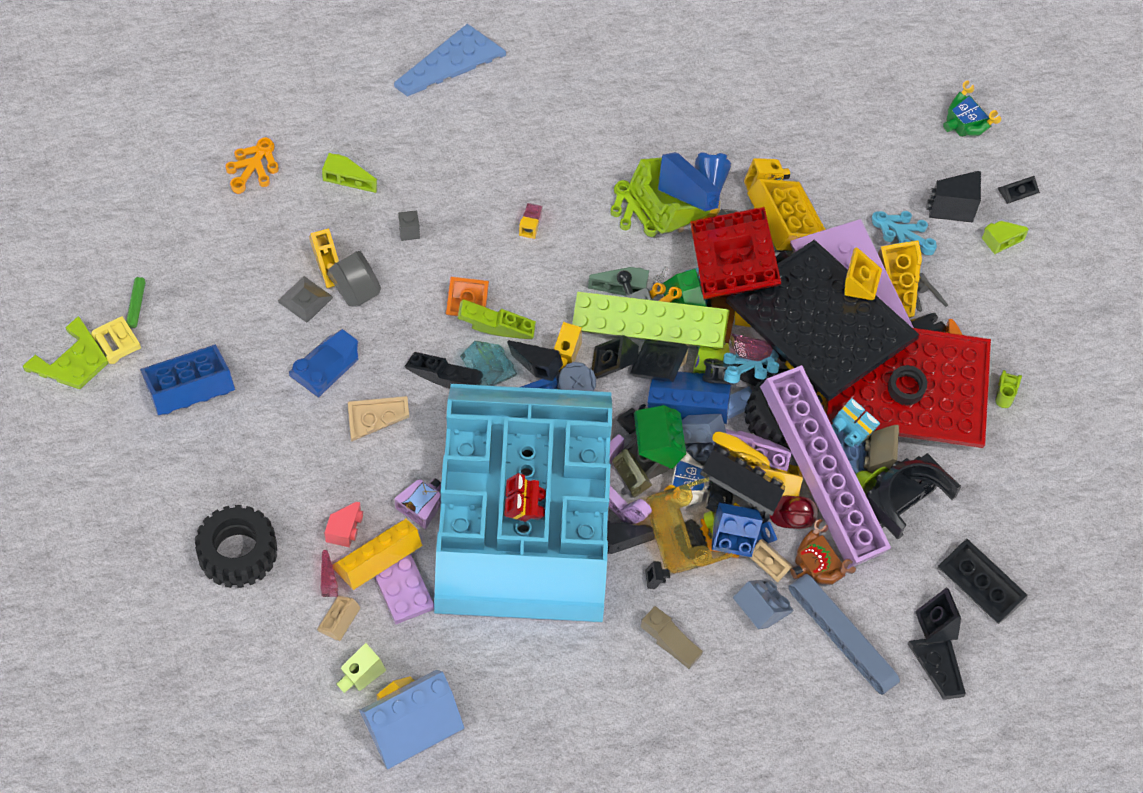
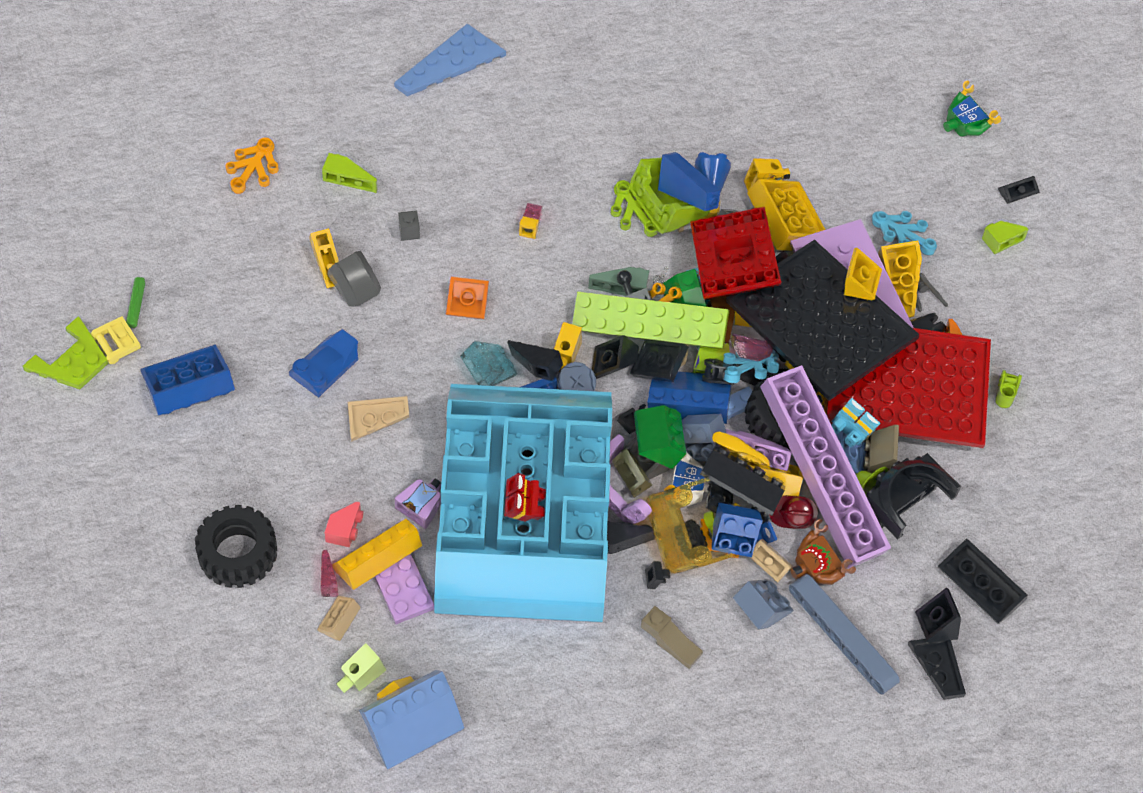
(305, 299): dark grey slope -> none
(441, 372): black slope -> none
(496, 323): lime slope -> none
(909, 371): black tyre -> none
(956, 197): black slope -> none

